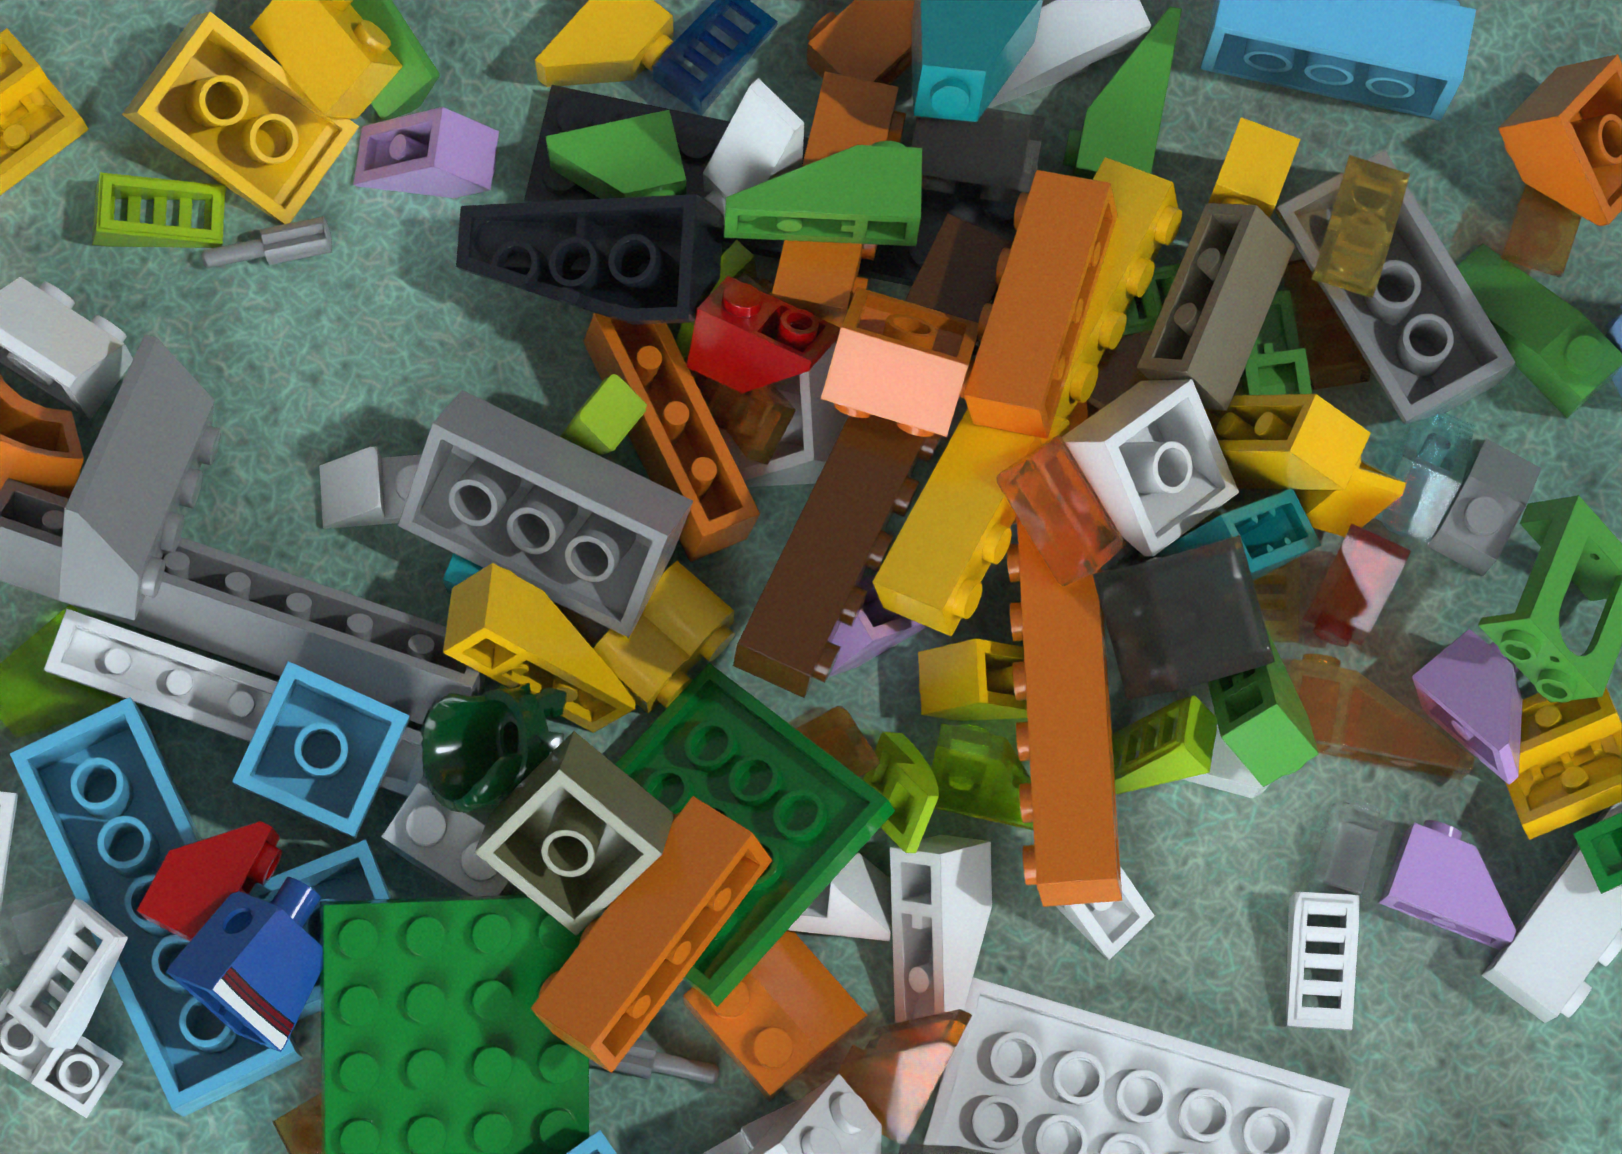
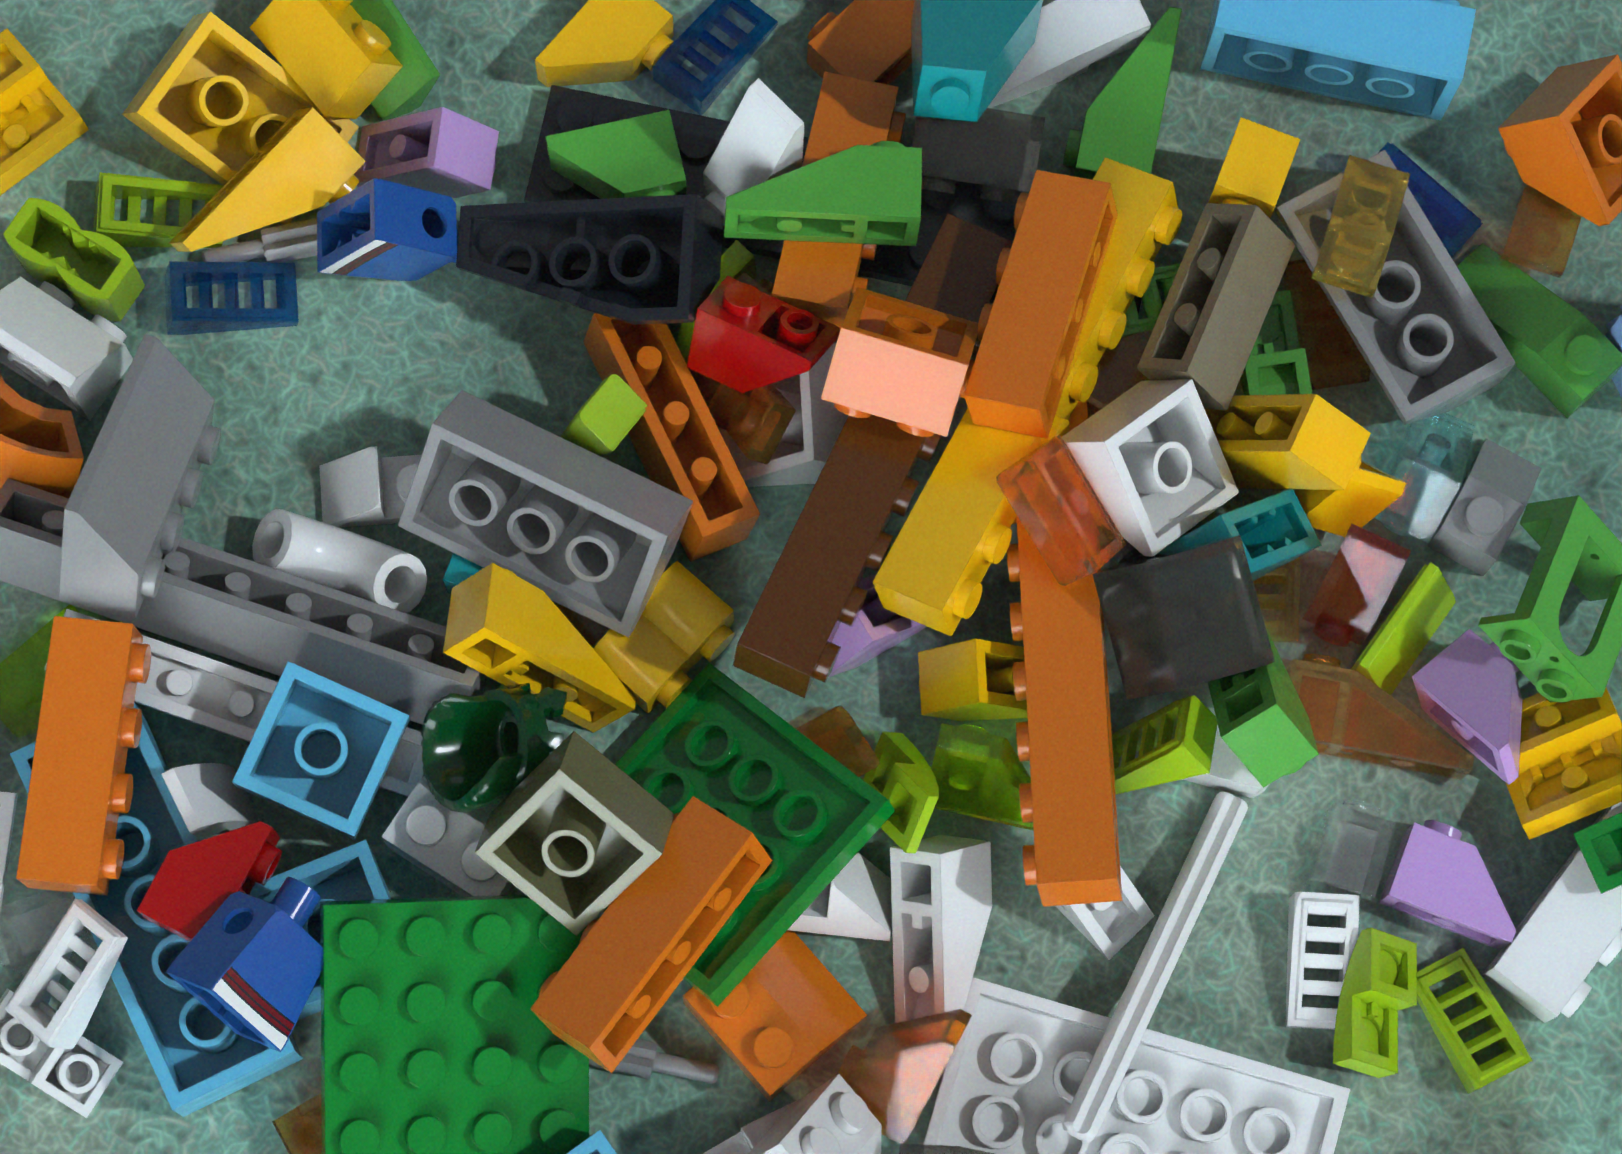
(82, 756): none -> orange brick
(83, 261): none -> lime brick
(209, 798): none -> white slope
(231, 318): none -> clear blue slope
(288, 176): none -> yellow slope
(339, 560): none -> white cylinder
(387, 232): none -> blue torso
(1154, 967): none -> white axle
(1374, 989): none -> lime slope
(1406, 629): none -> lime slope
(1447, 215): none -> clear blue slope
(1459, 1053): none -> lime slope

